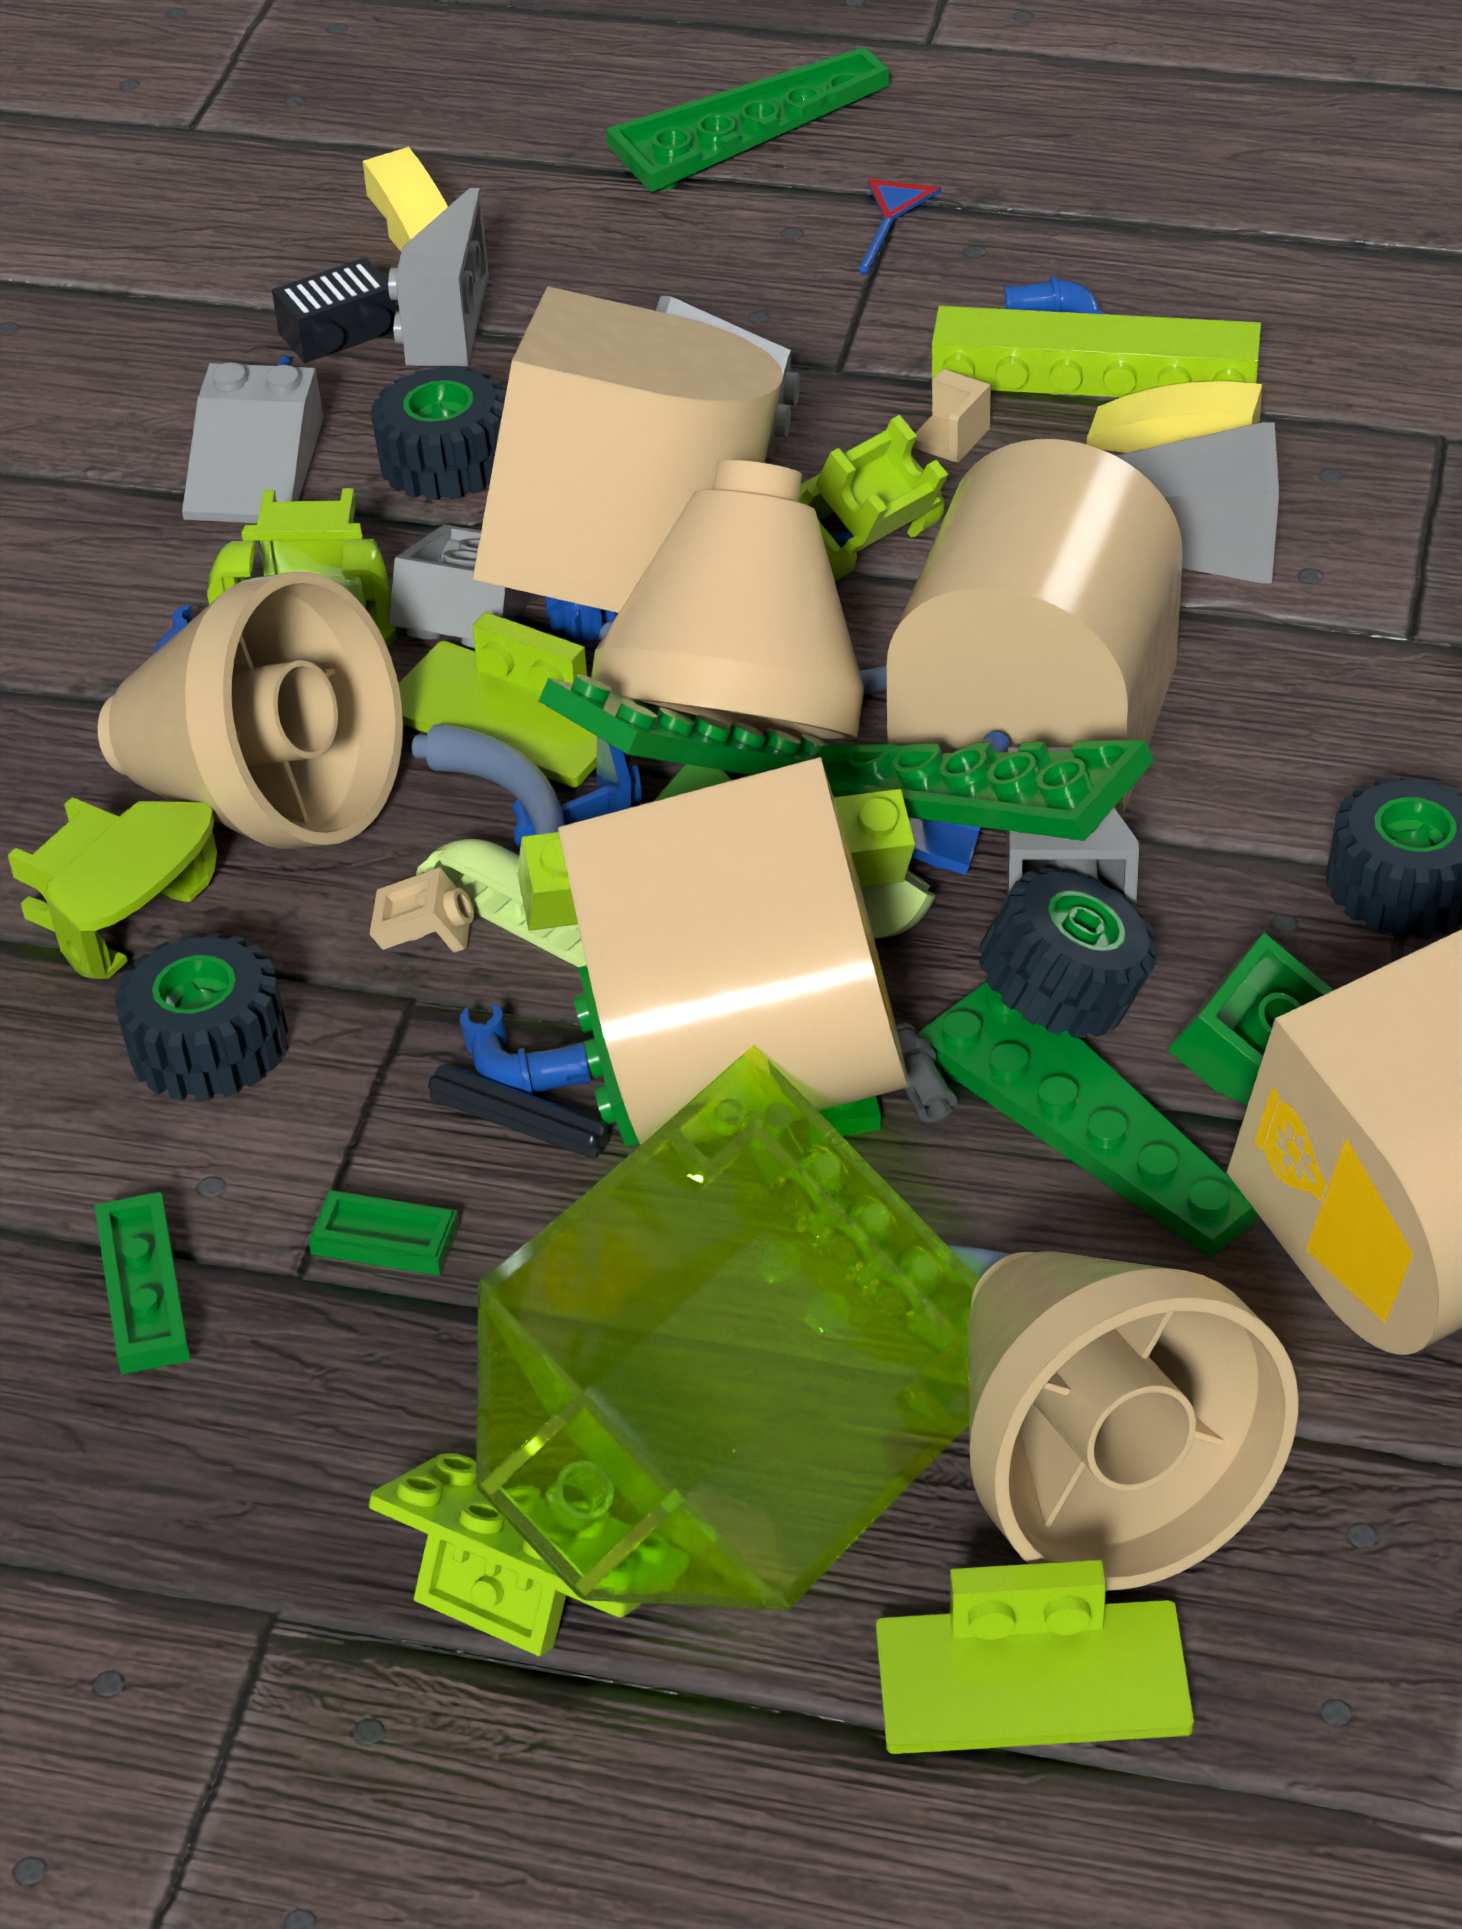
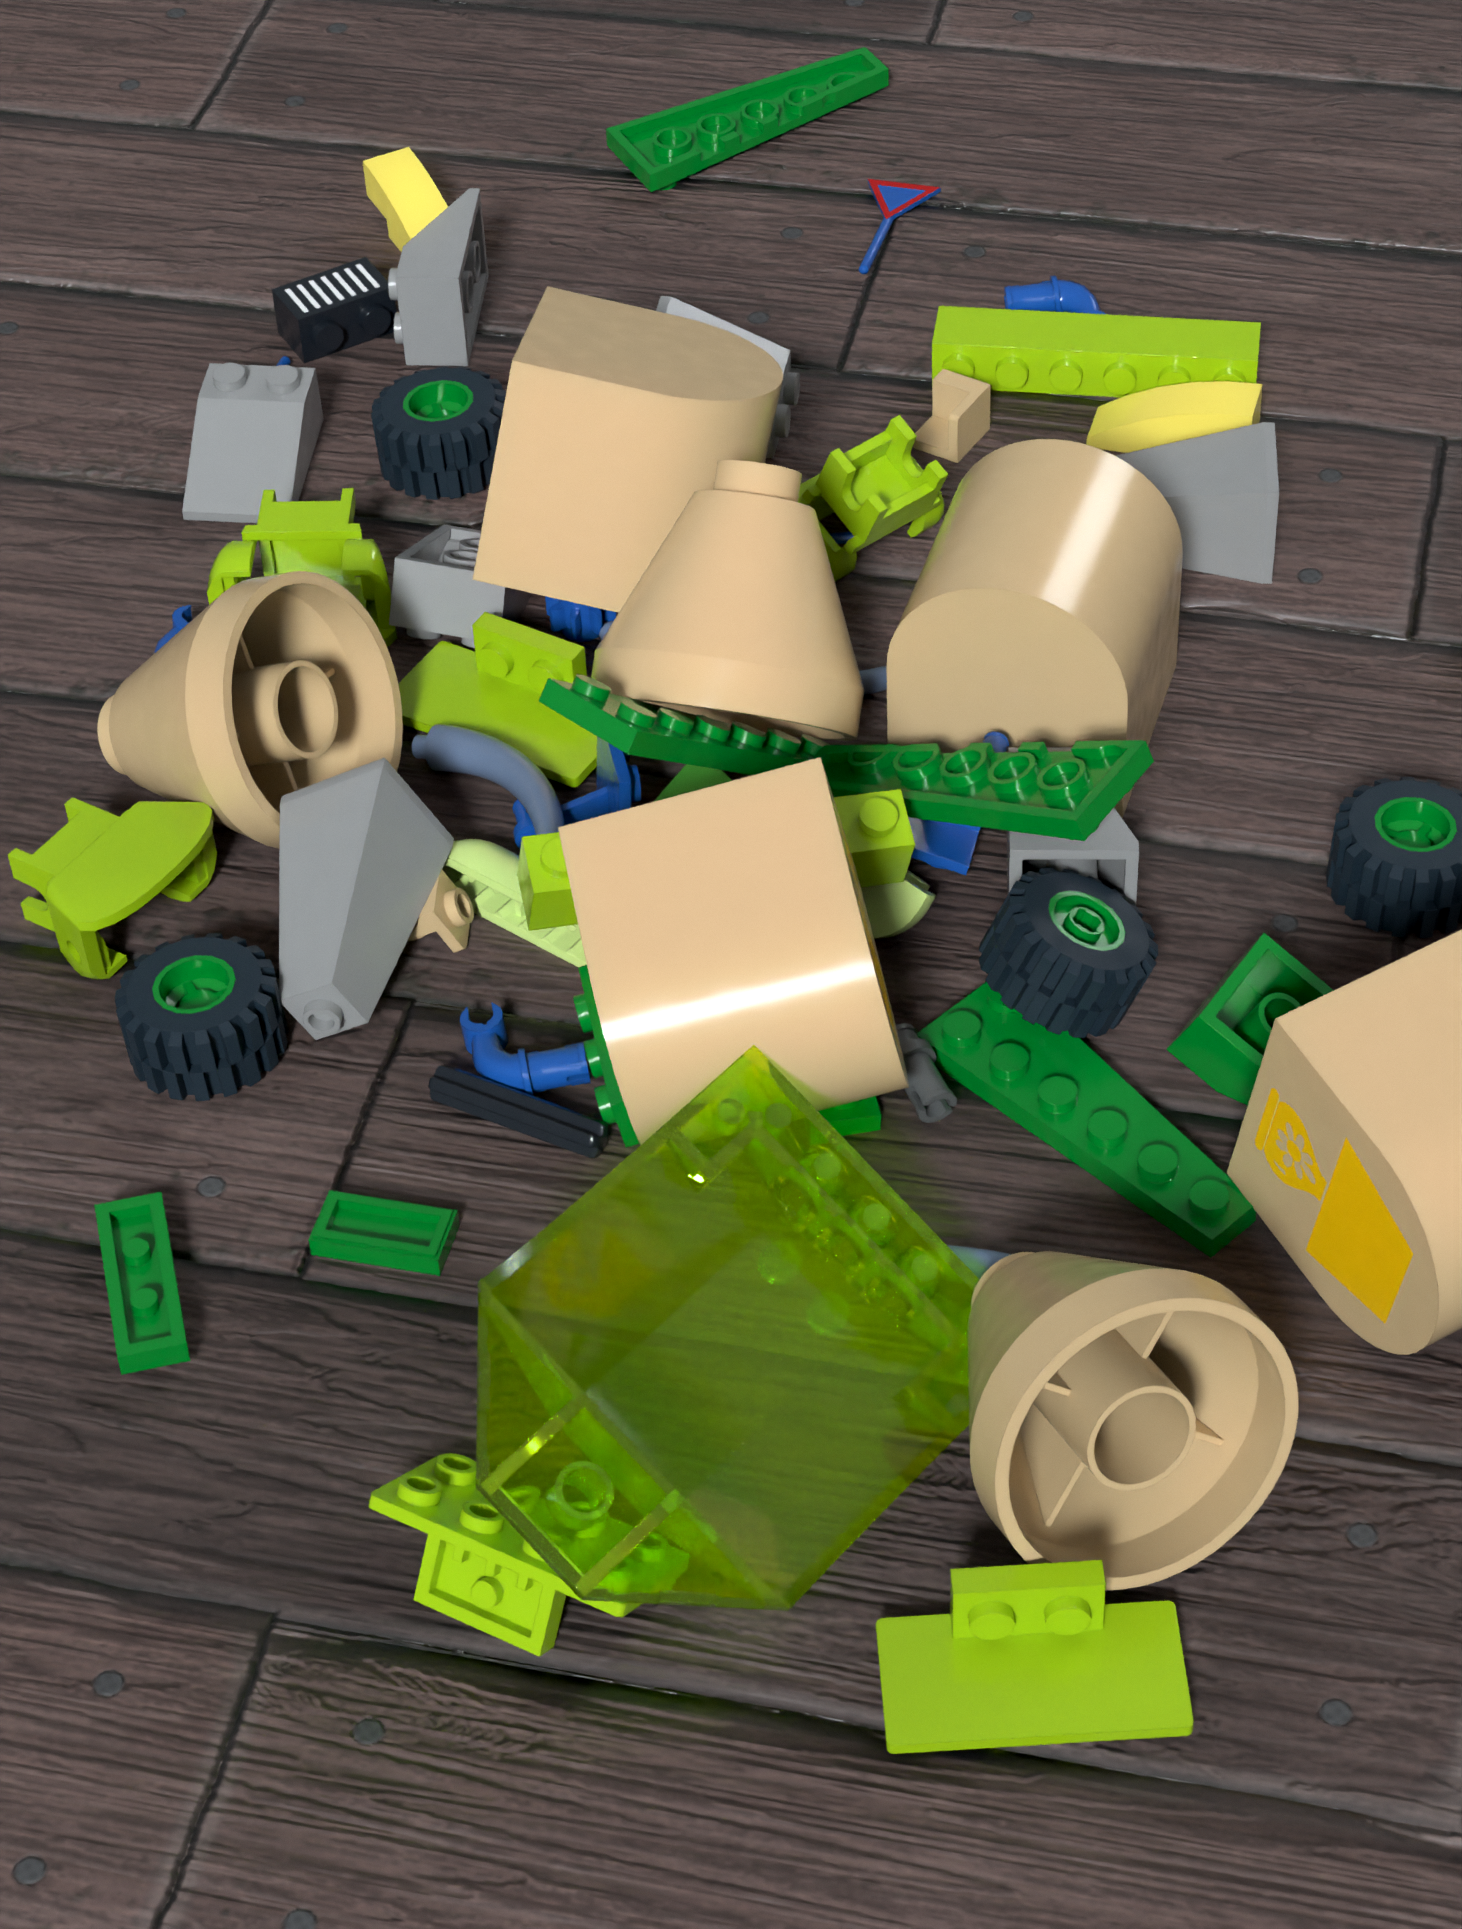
(351, 888): none -> light grey slope

